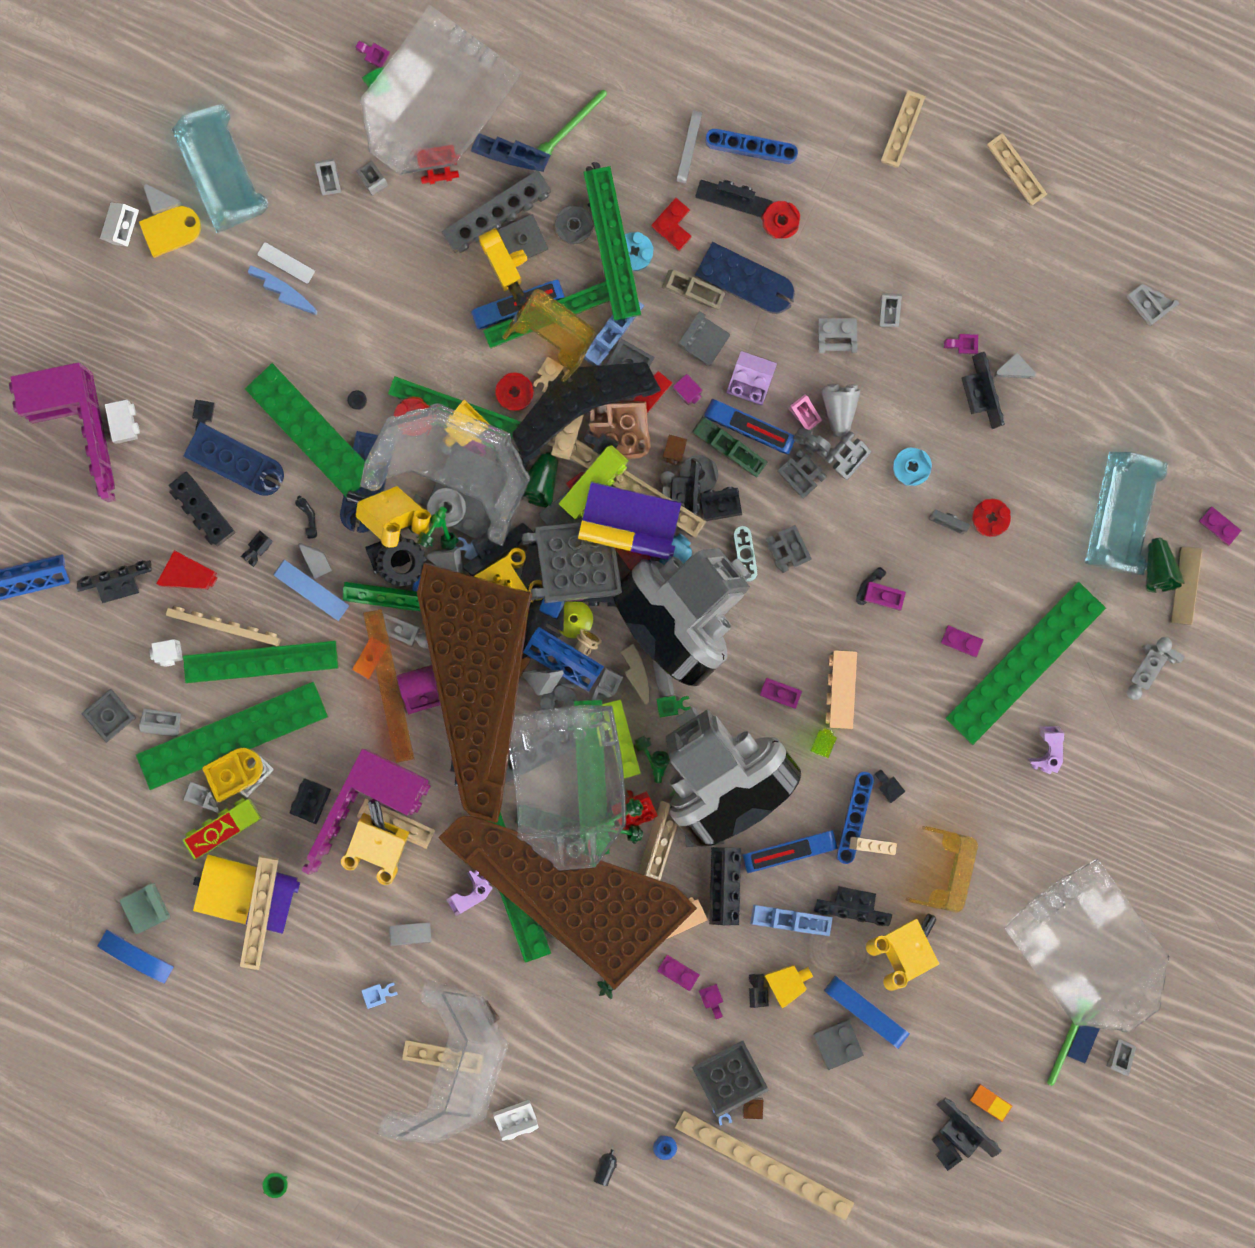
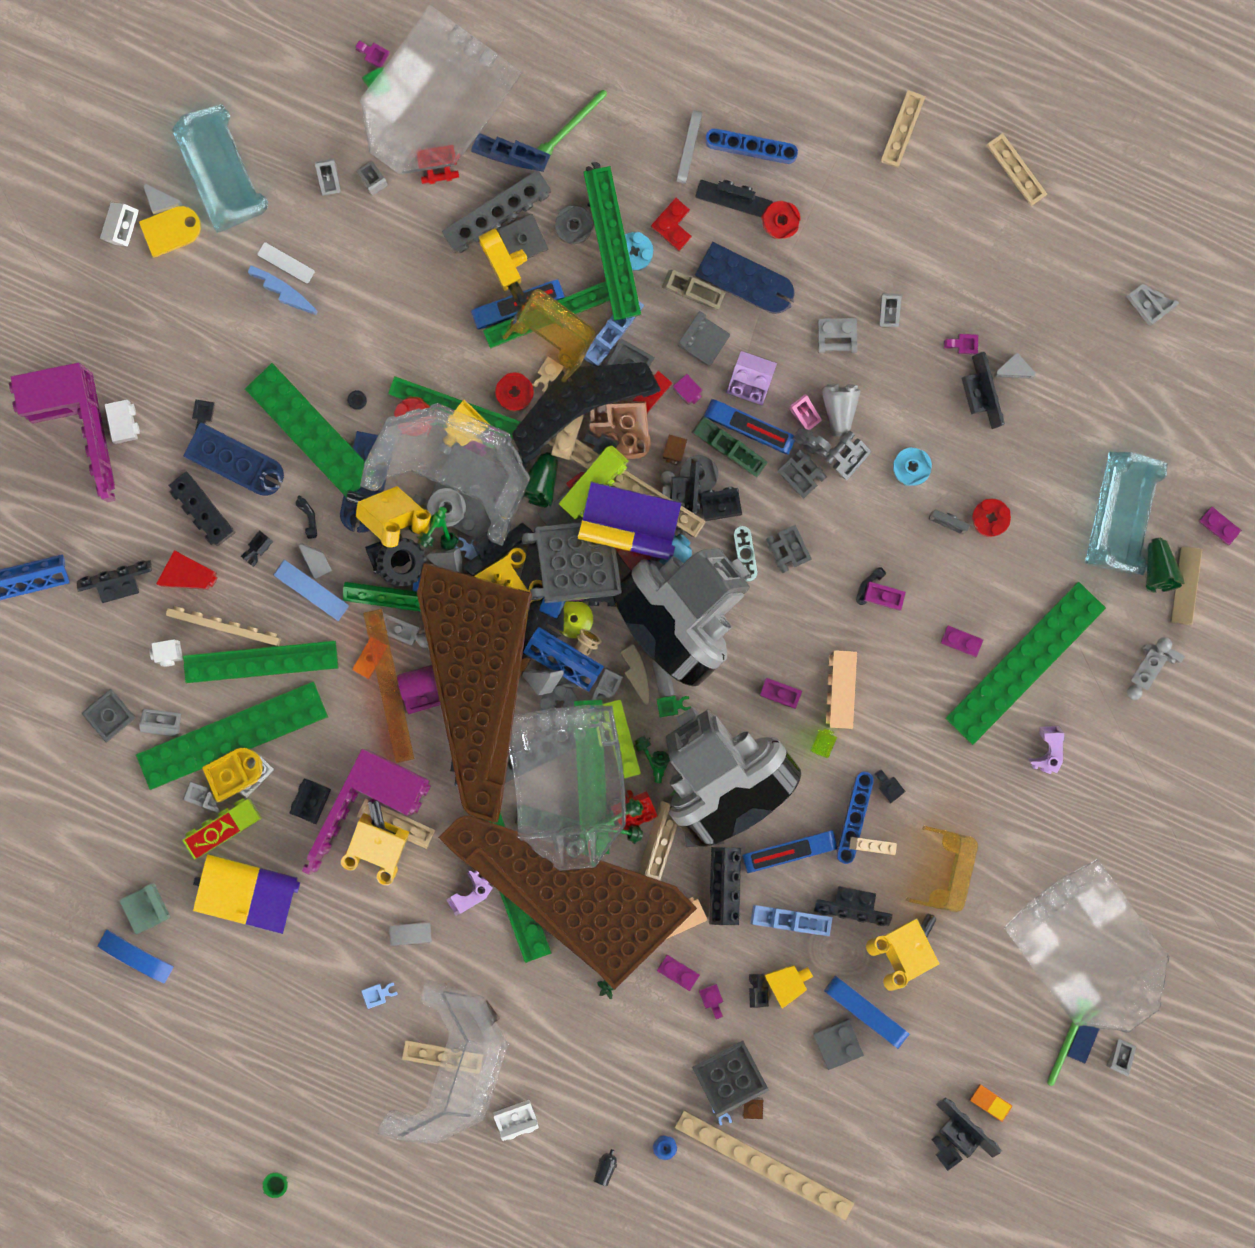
(259, 912): tan plate -> none

